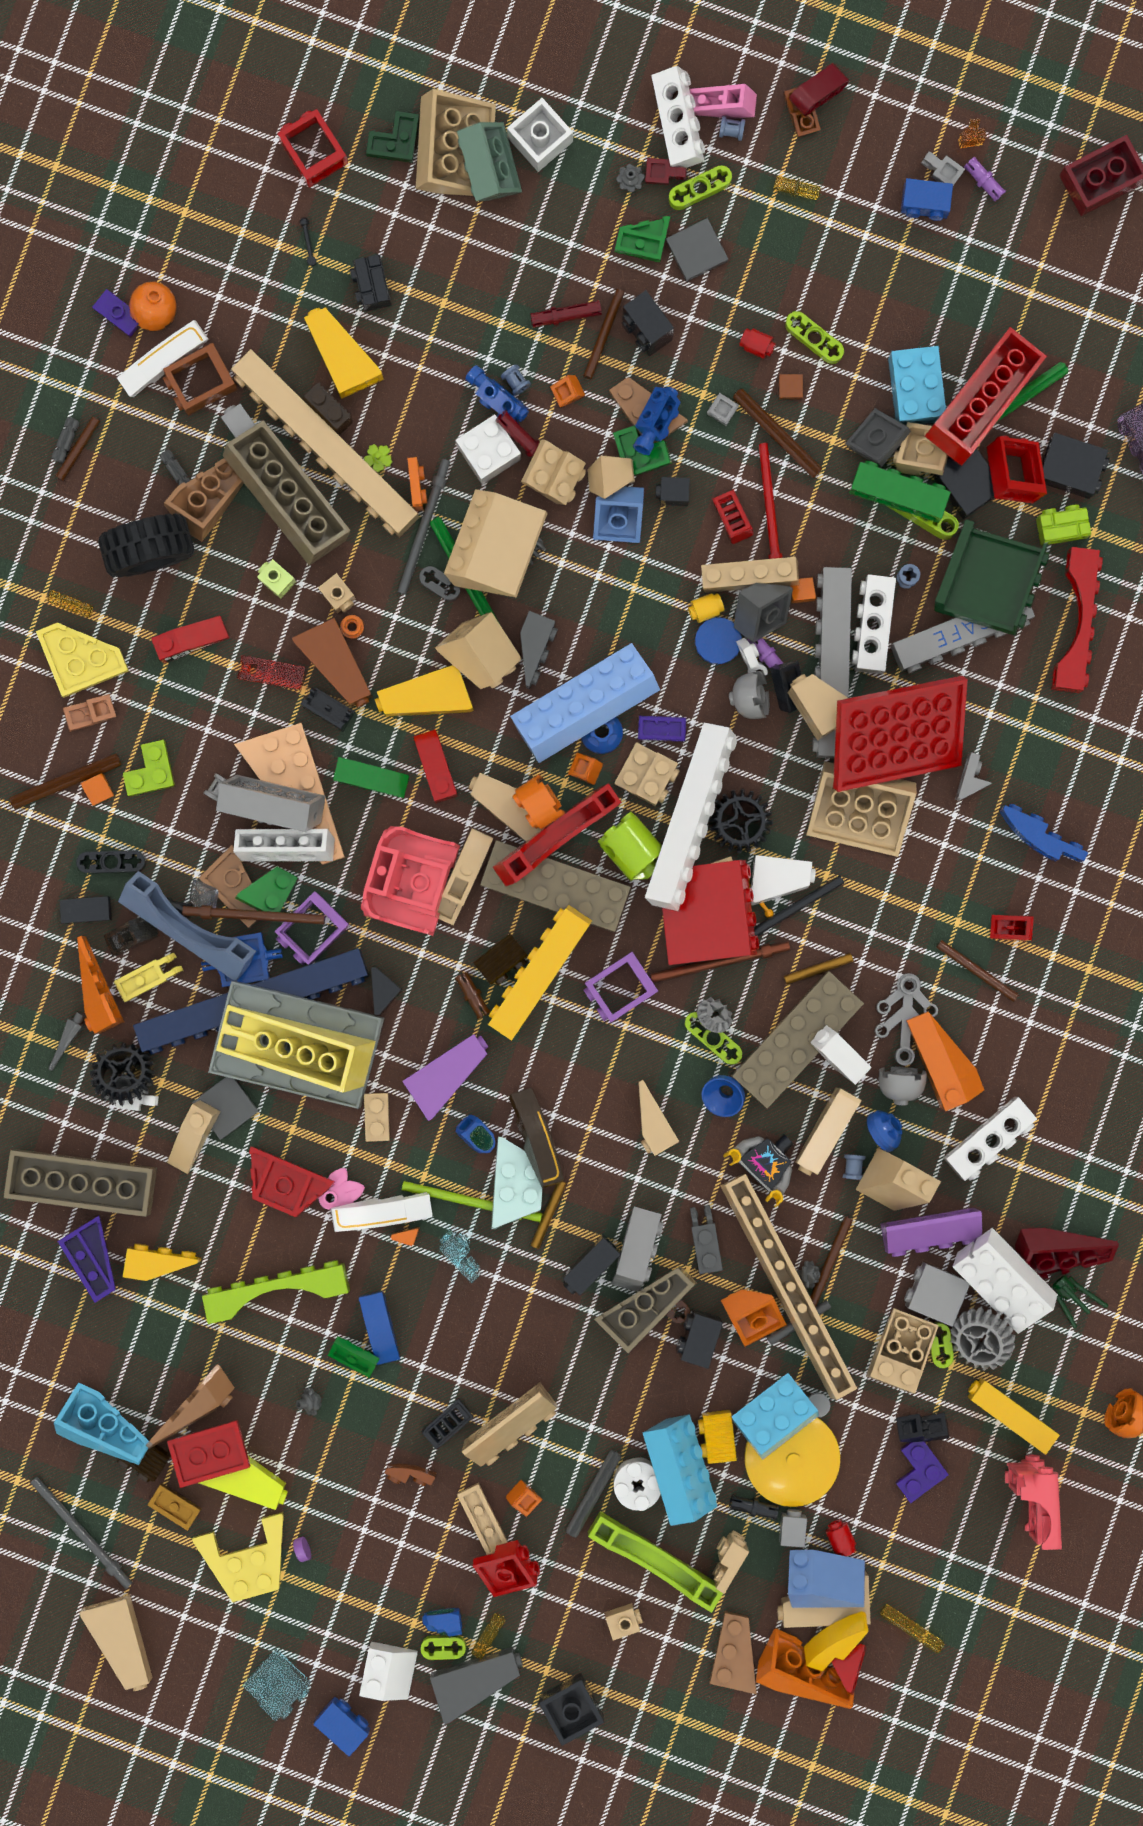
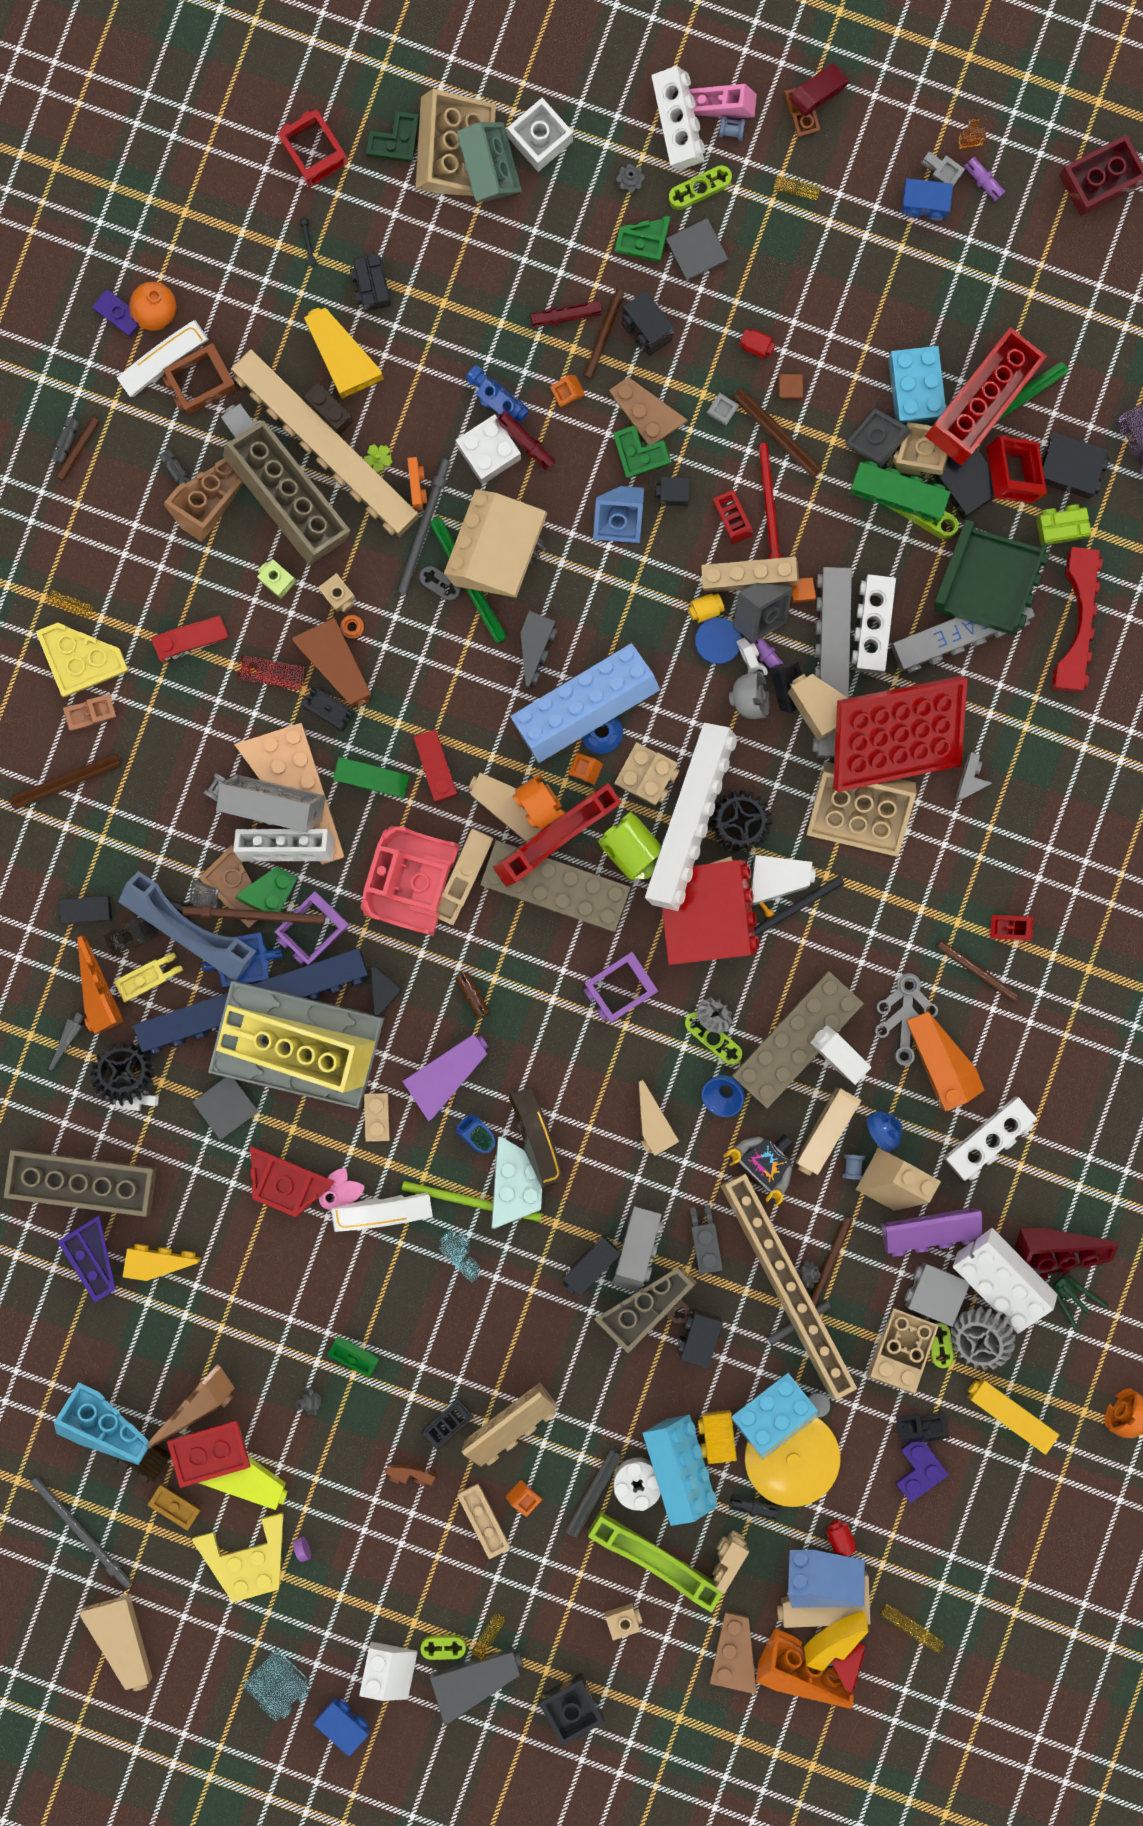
(97, 789): orange slope -> none
(129, 855): black beam -> none
(146, 545): black tyre -> none
(156, 774): lime plate -> none
(192, 1135): tan slope -> none
(324, 1281): lime arch -> none
(379, 1327): blue slope -> none
(406, 1237): orange slope -> none
(429, 694): yellow slope -> none
(444, 1621): blue rock -> none
(480, 651): tan slope -> none
(501, 959): dark brown brick -> none
(507, 1569): red plate -> none
(515, 380): sand blue bush -> none
(540, 971): yellow brick -> none
(548, 1214): pearl gold bar -> none
(554, 473): tan plate -> none
(610, 475): tan slope -> none
(656, 418): blue brick -> none
(659, 171): dark red plate -> none
(662, 728): dark purple plate -> none
(753, 1314): orange slope -> none
(764, 951): copper bar -> none
(793, 1528): light grey brick -> none
(819, 968): pearl gold bar -> none
(832, 342): lime beam -> none
(902, 1084): light grey cylinder -> none
(914, 573): sand blue bush -> none
(1032, 831): blue slope -> none
(1041, 1489): coral piece -> none

